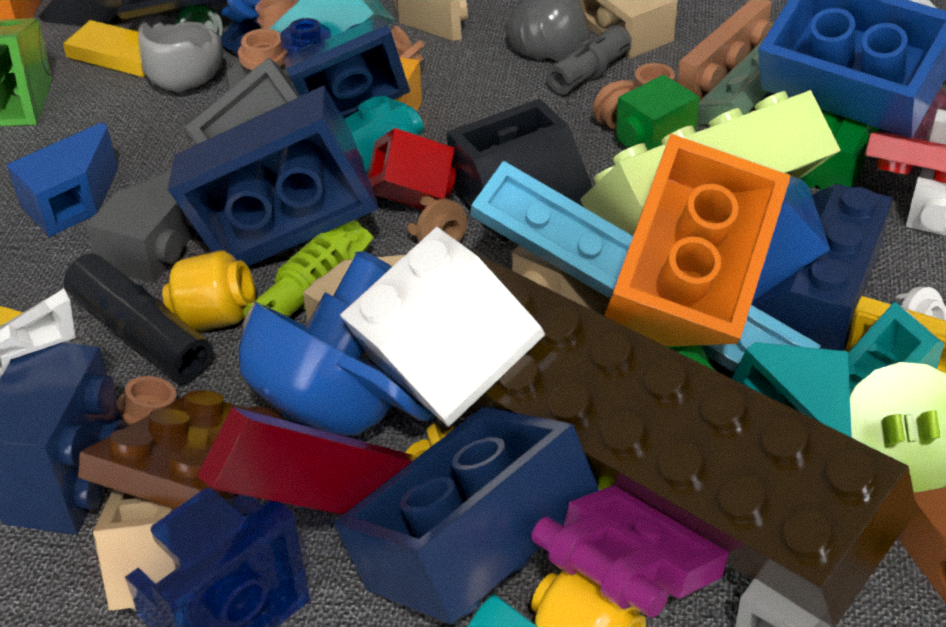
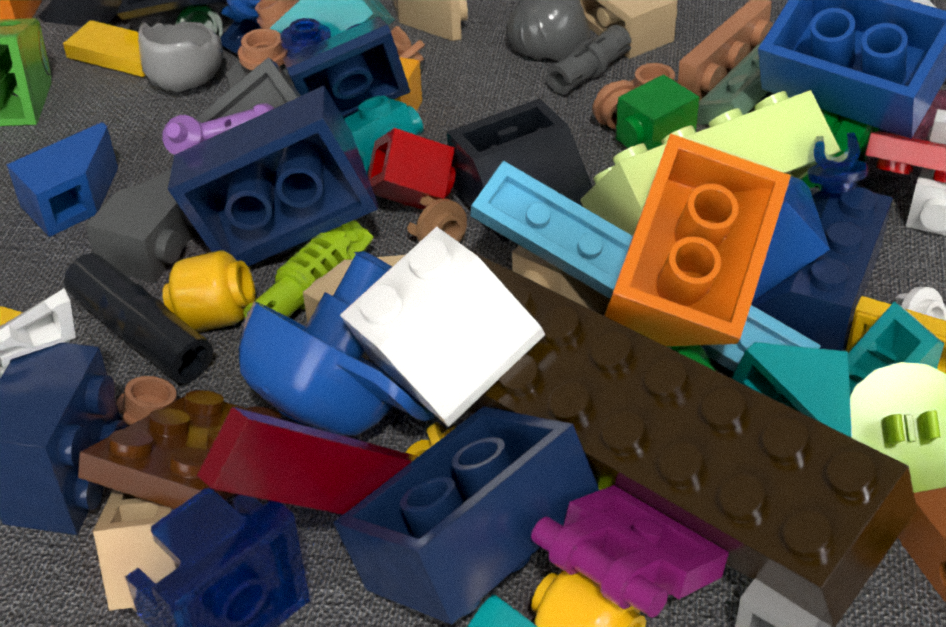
(186, 131): none -> medium lavender piece
(839, 172): none -> clear blue plate

